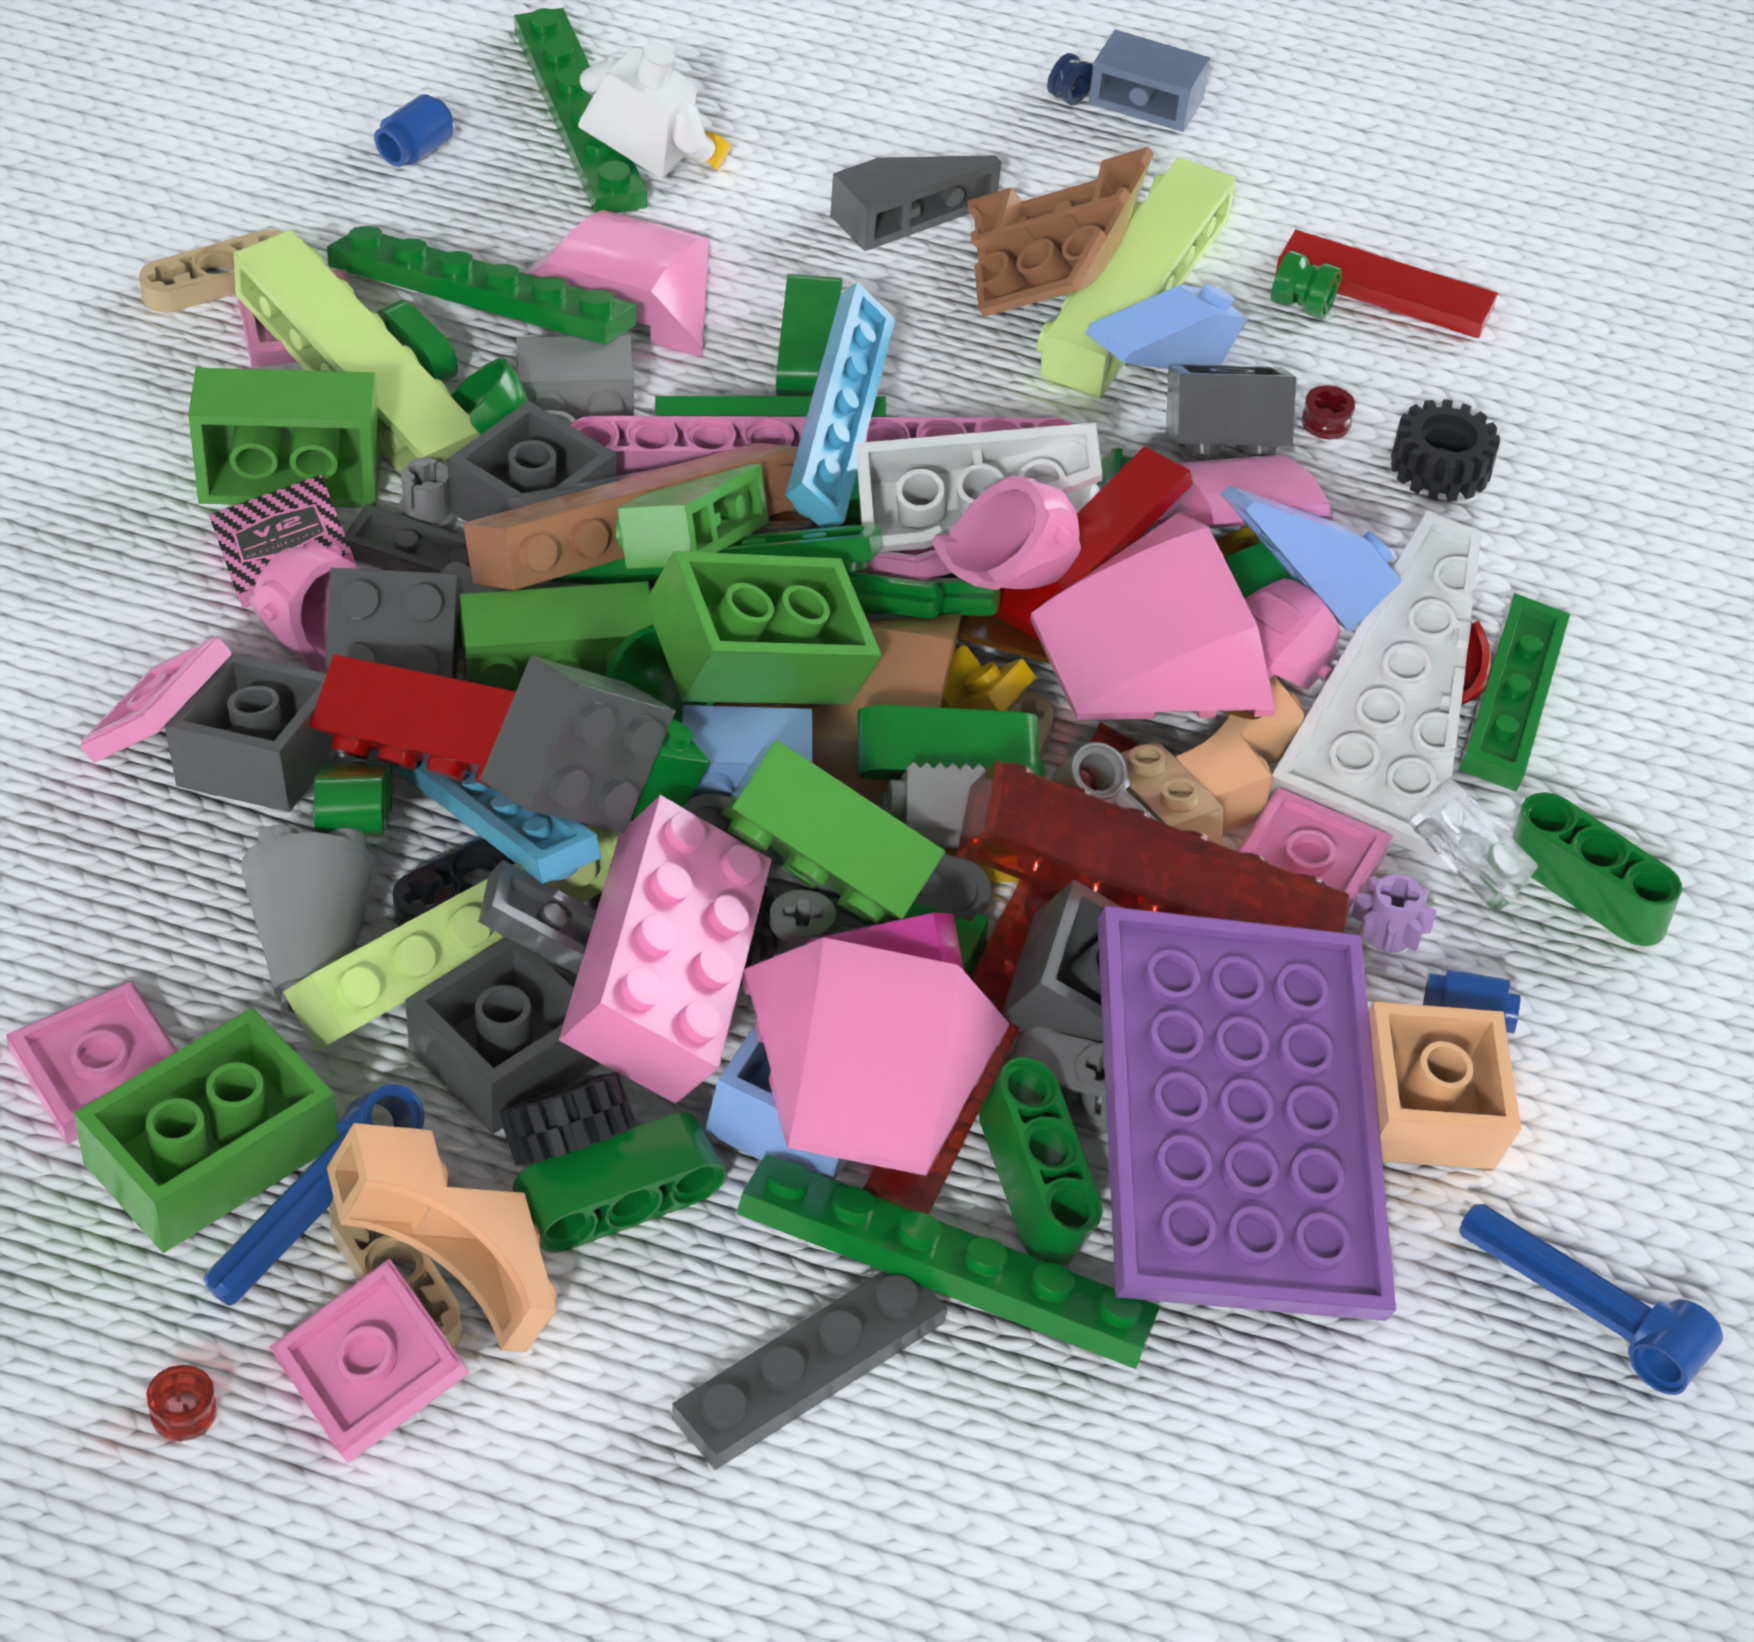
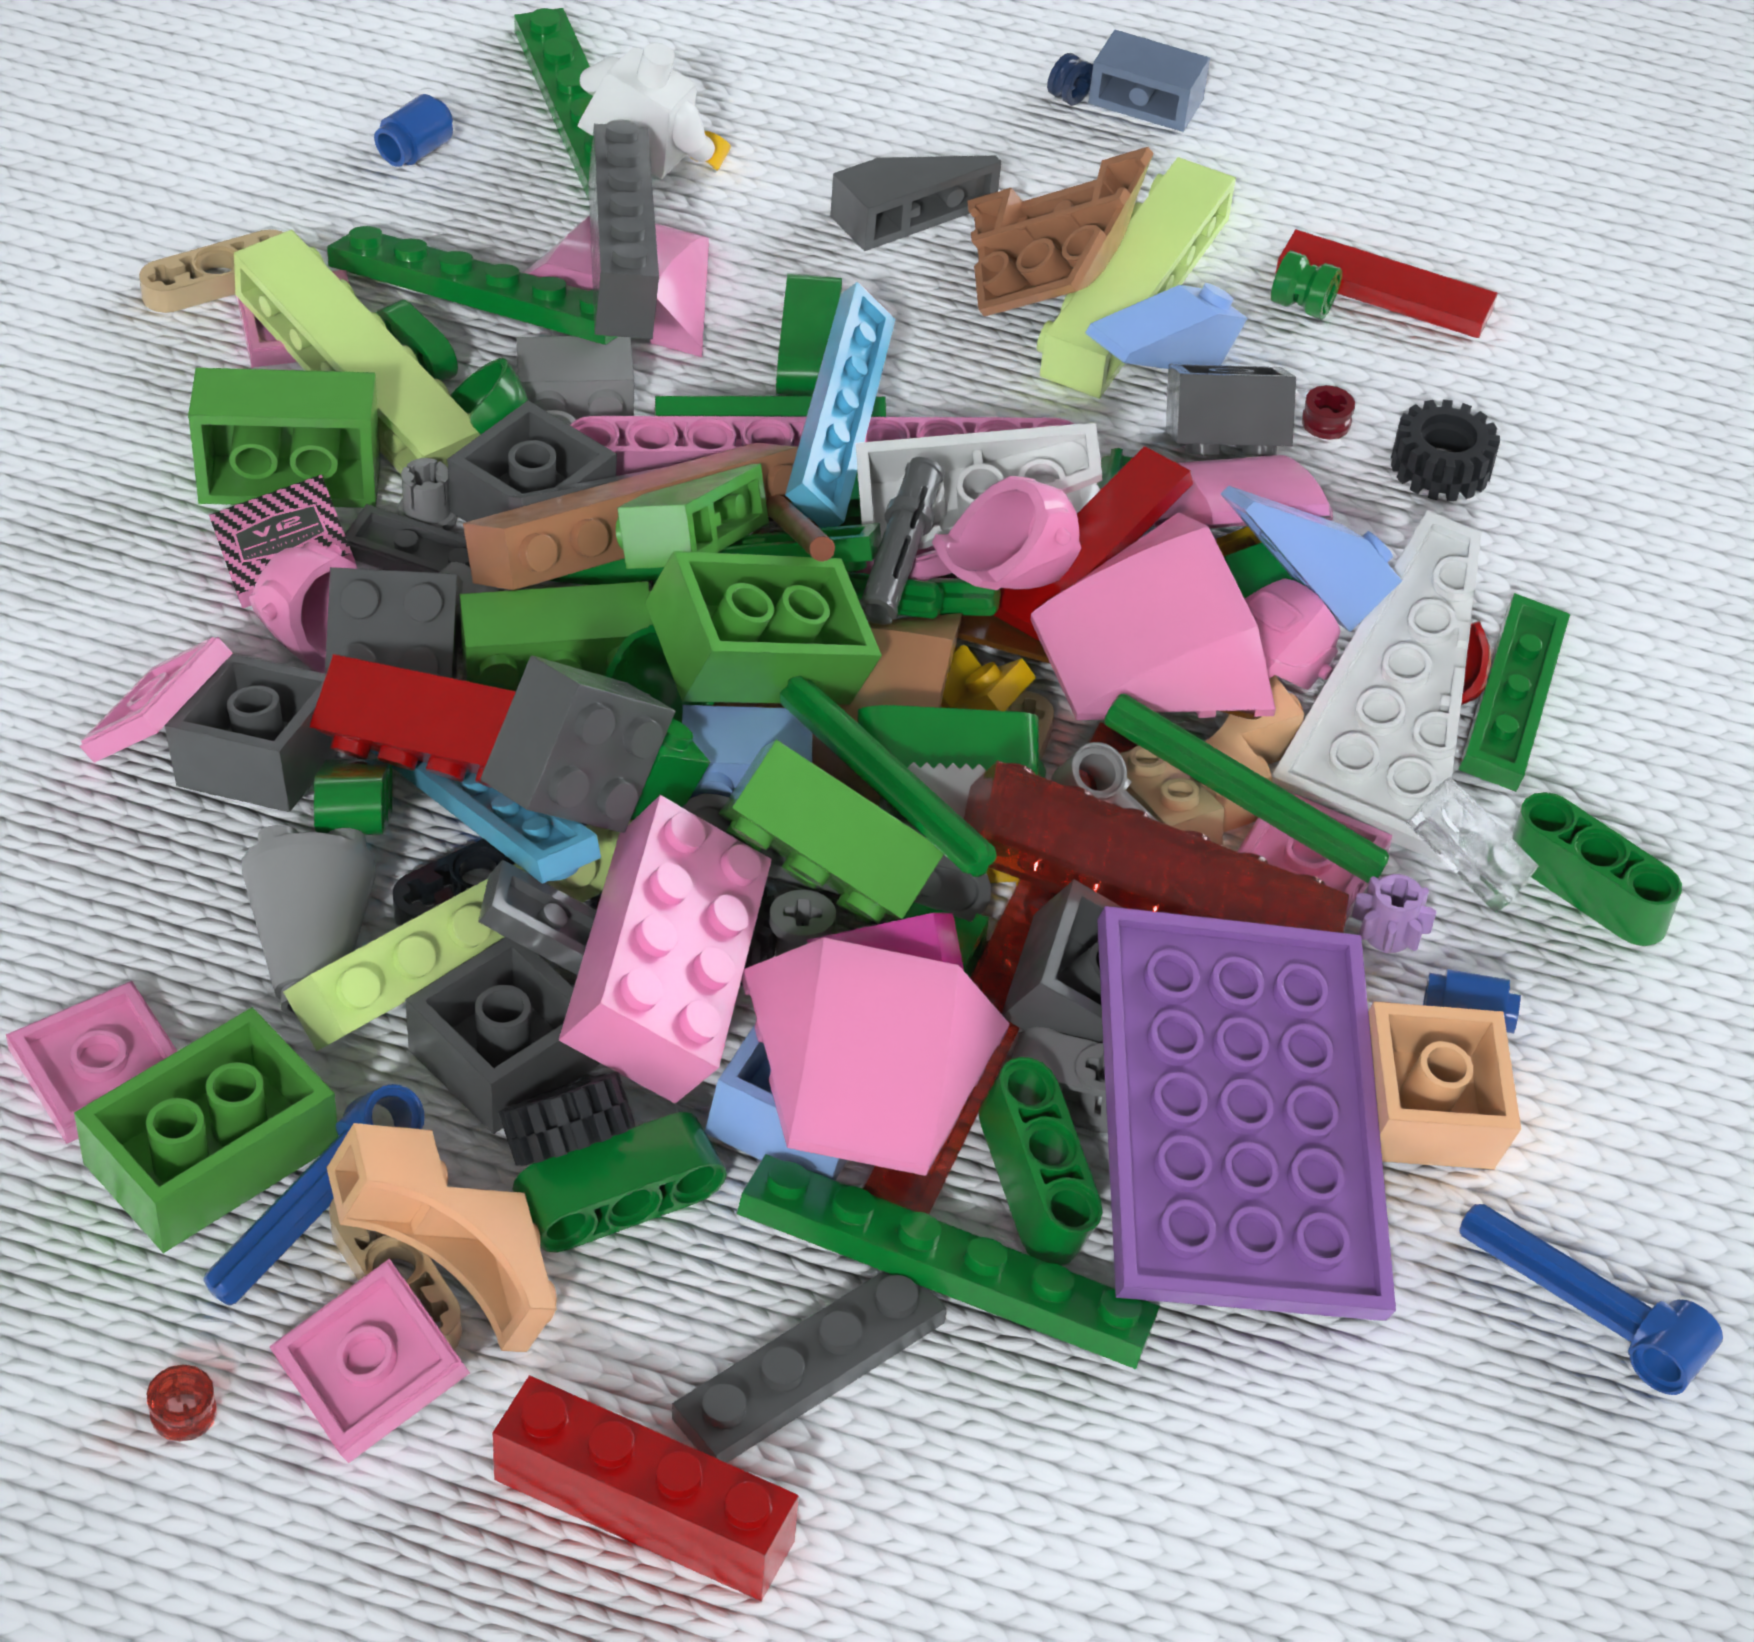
(622, 231): none -> dark grey brick
(645, 1487): none -> red brick
(800, 528): none -> copper bar
(888, 777): none -> green axle
(907, 520): none -> dark grey pin
(1246, 788): none -> green axle

